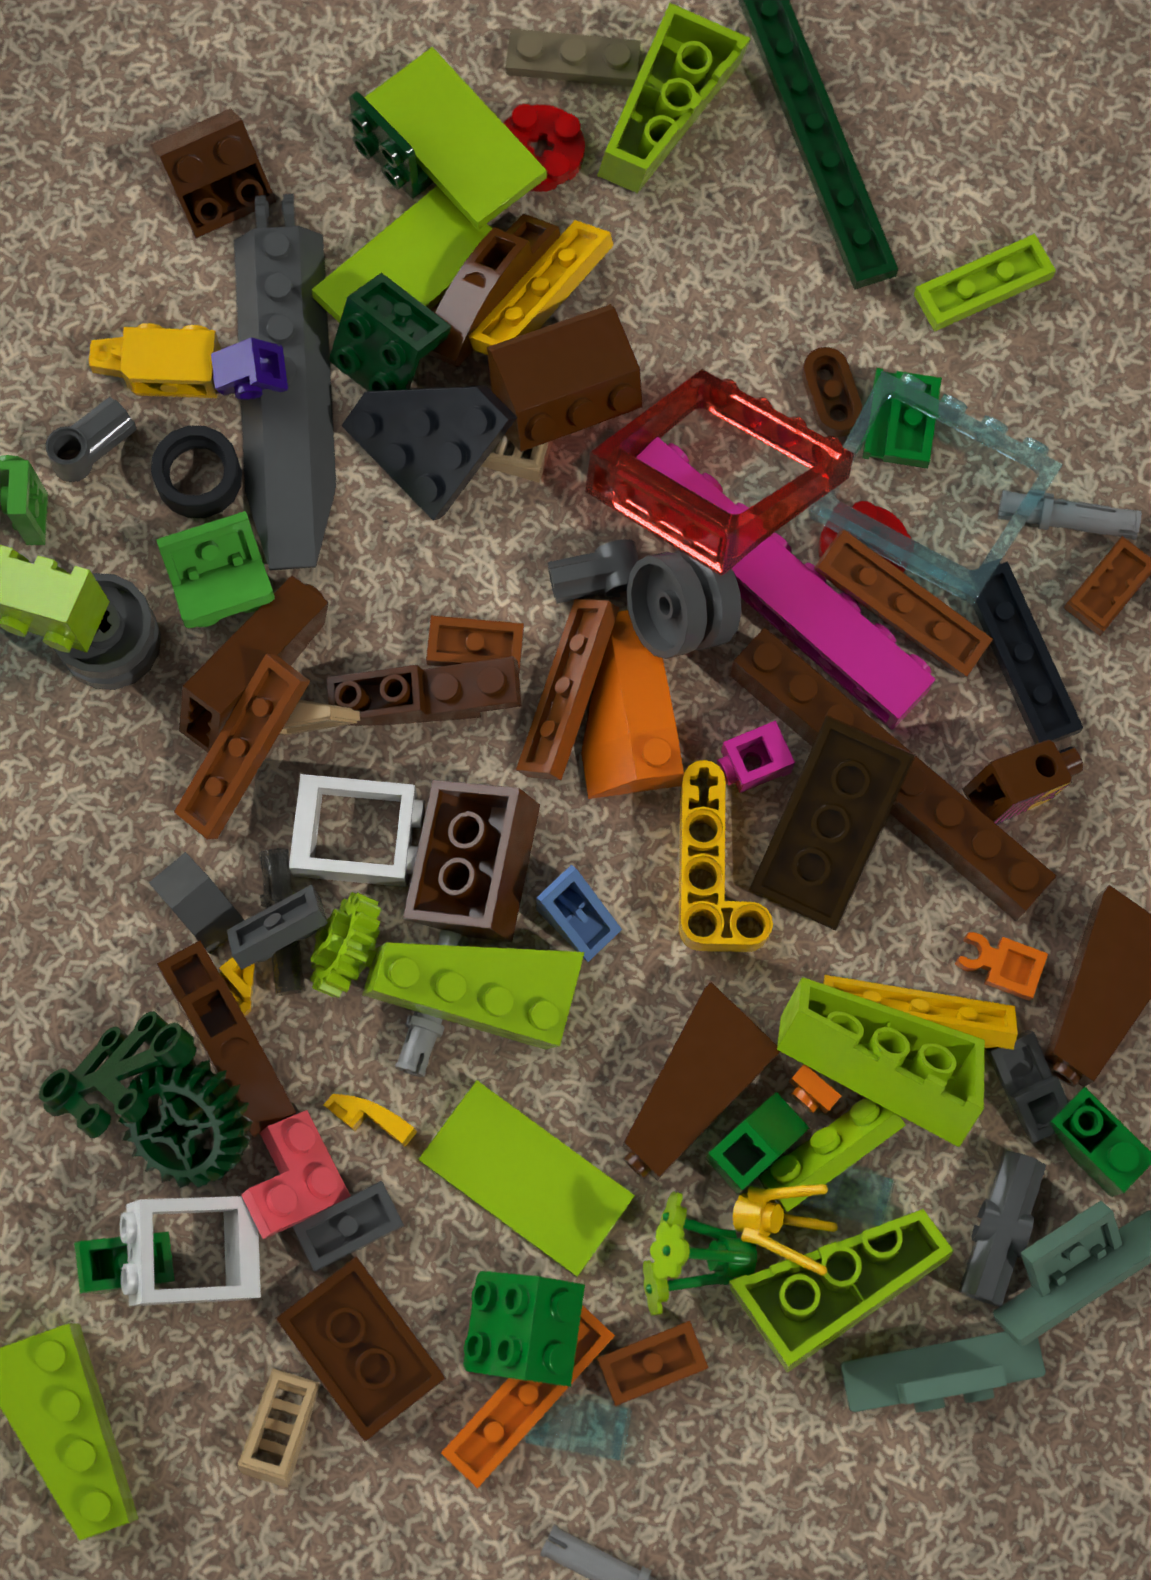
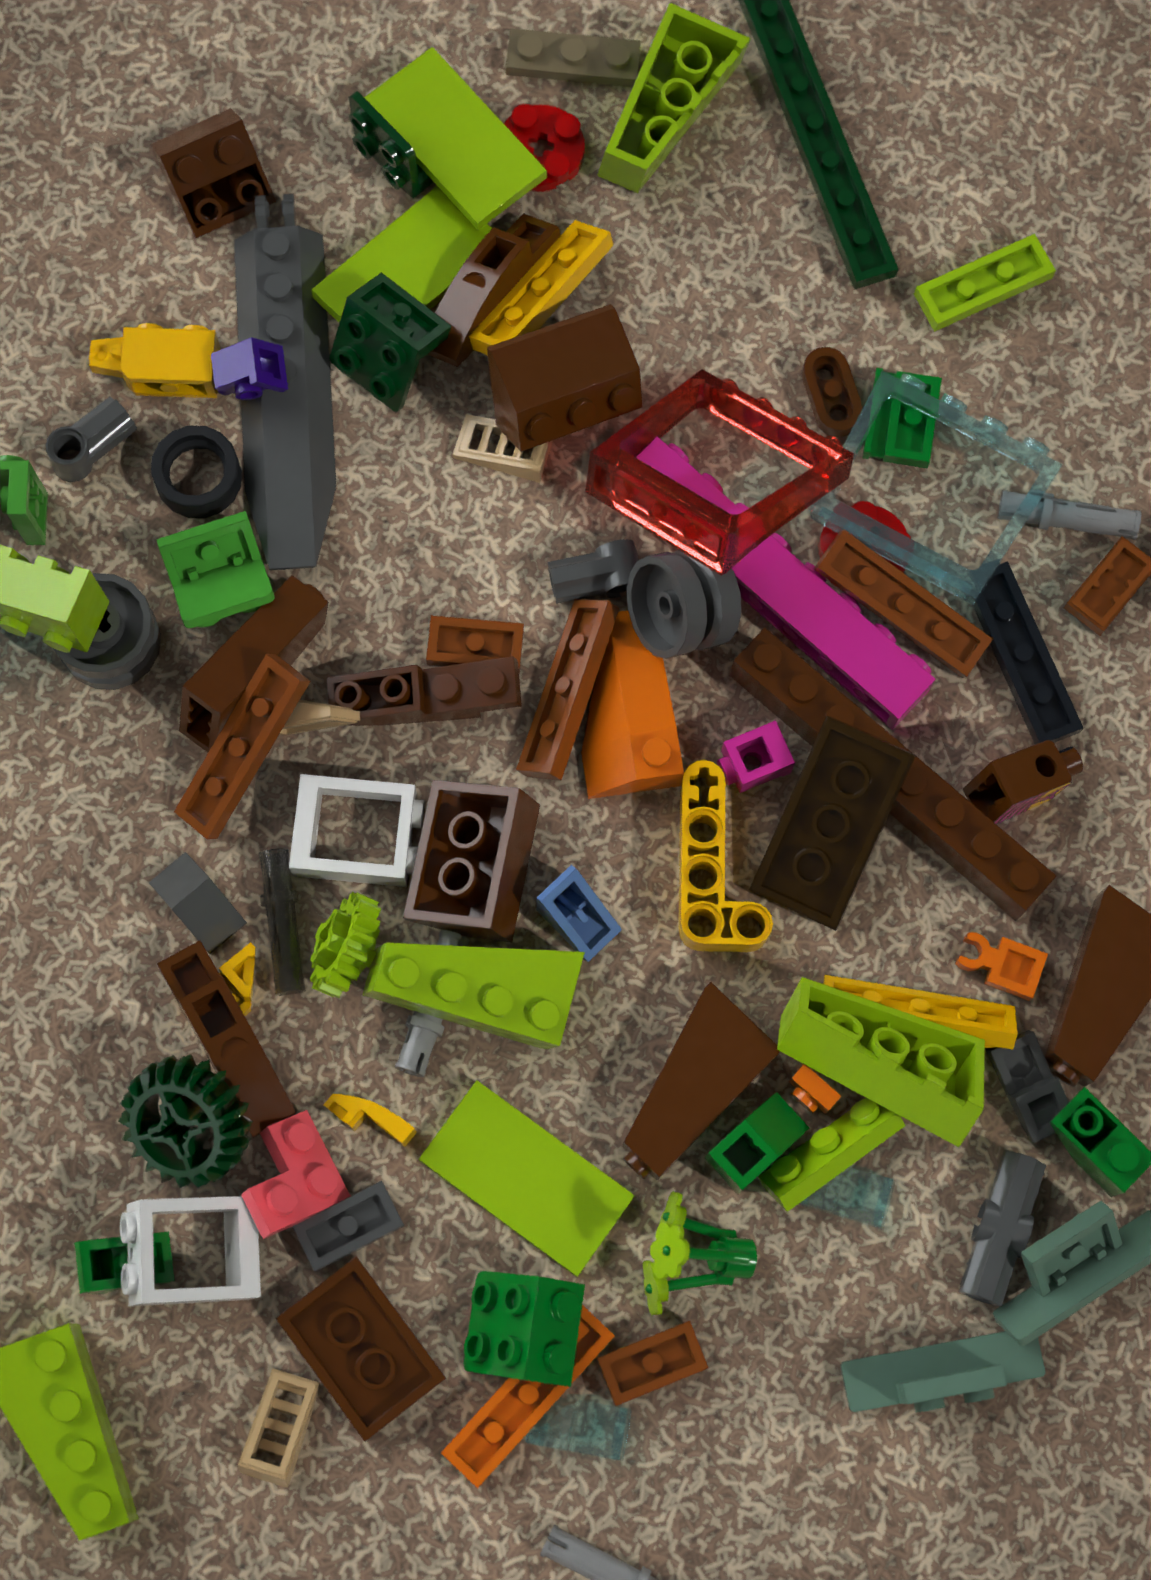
(66, 1090): dark green plant -> none
(277, 927): dark grey plate -> none
(430, 438): black plate -> none
(759, 1215): yellow plant -> none
(807, 1311): lime wedge -> none

